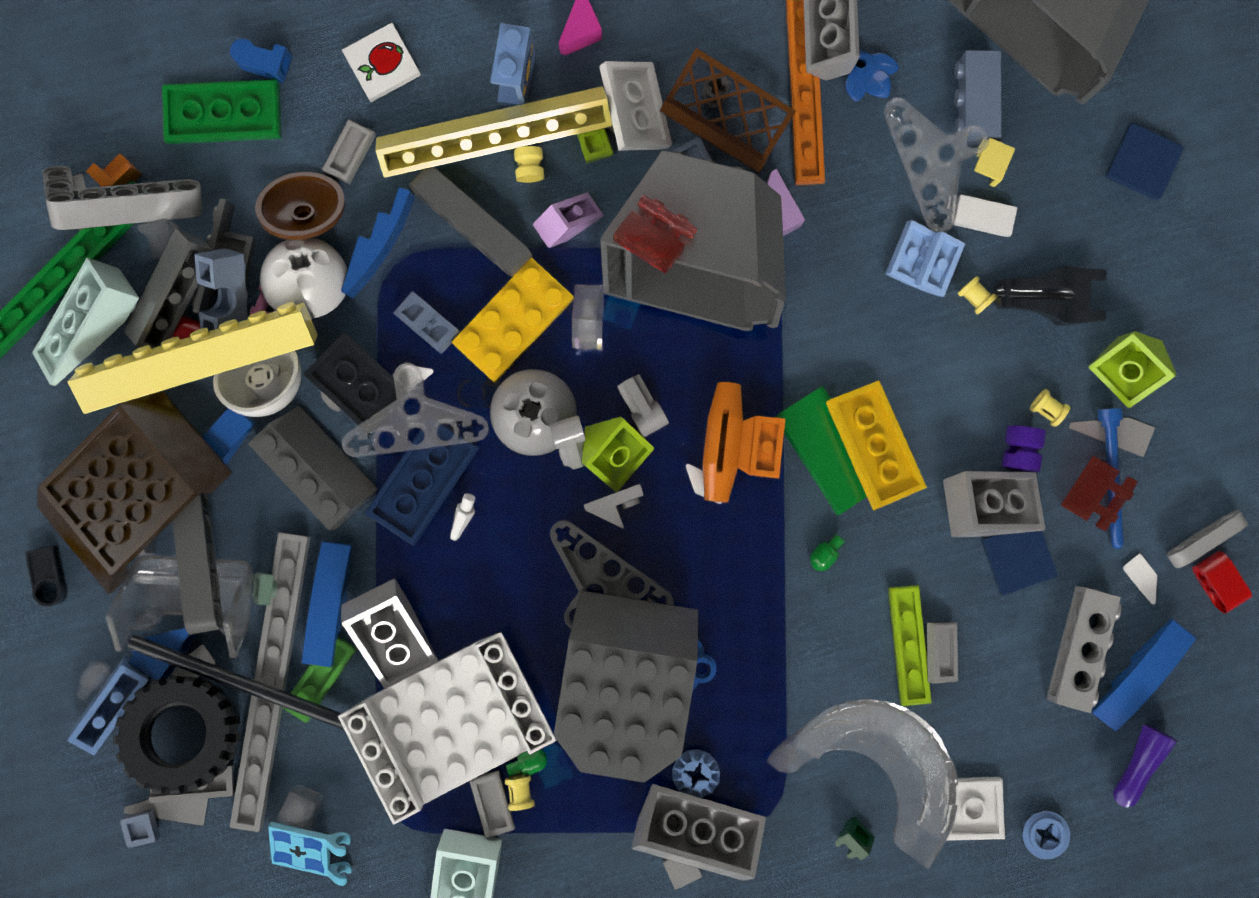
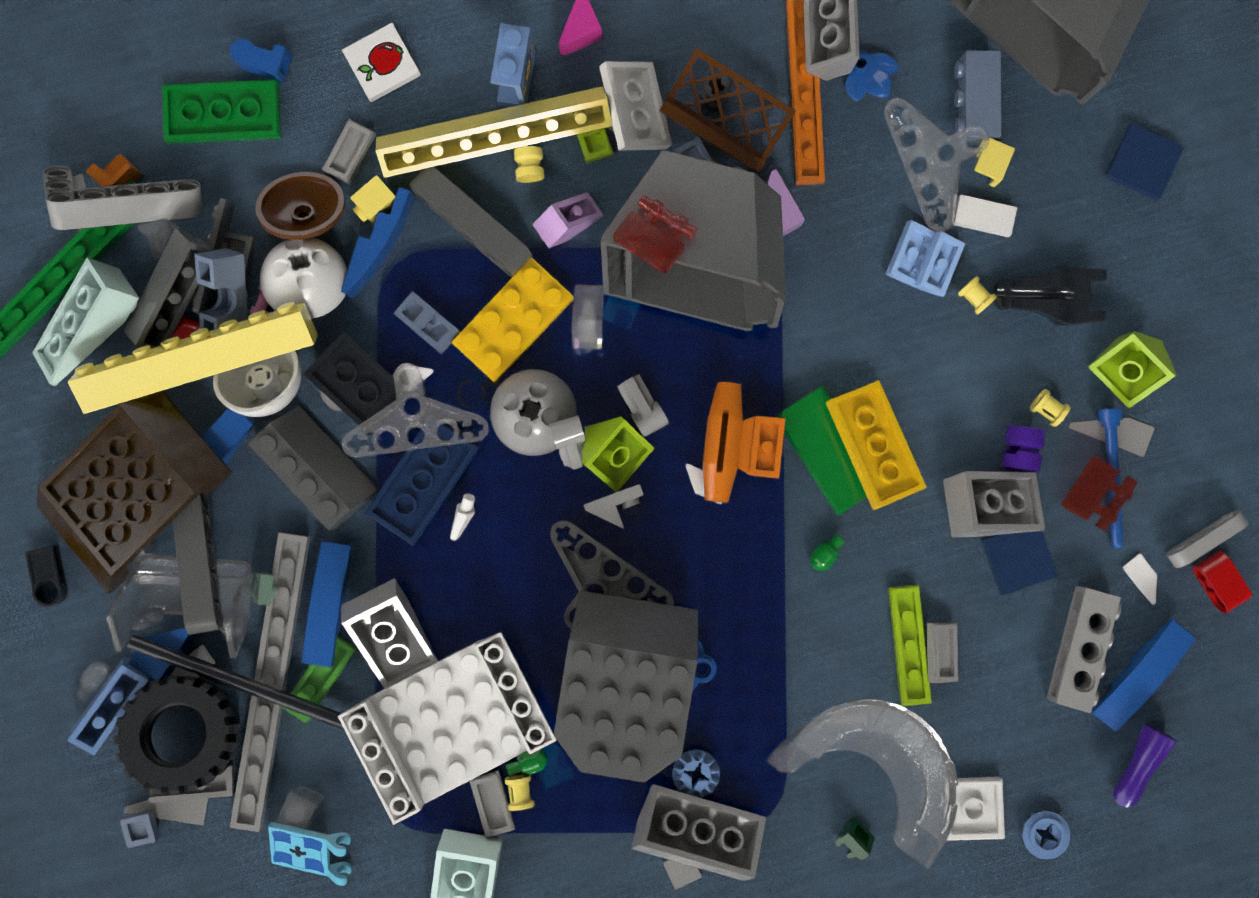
(371, 199): none -> light yellow brick

